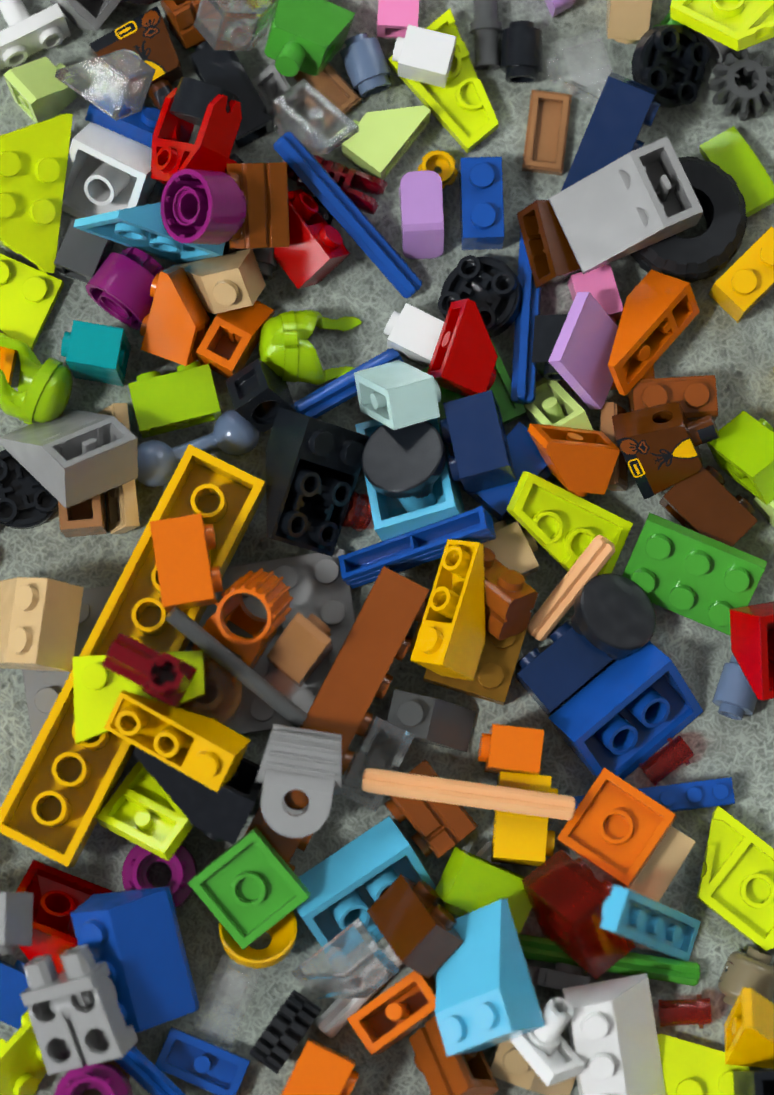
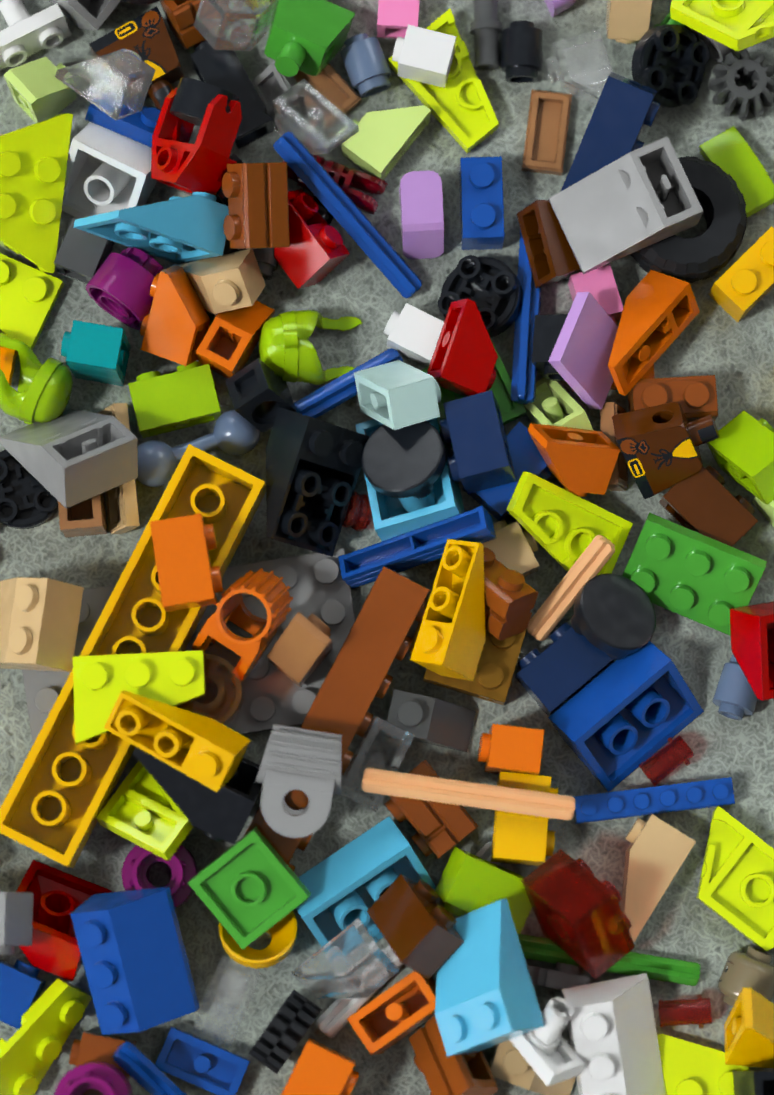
(75, 1011): light grey hips -> none
(159, 674): dark red piece -> none
(202, 207): magenta piece -> none
(236, 666): dark grey bar -> none
(444, 161): yellow plate -> none
(616, 827): orange plate -> none
(649, 923): medium azure plate -> none

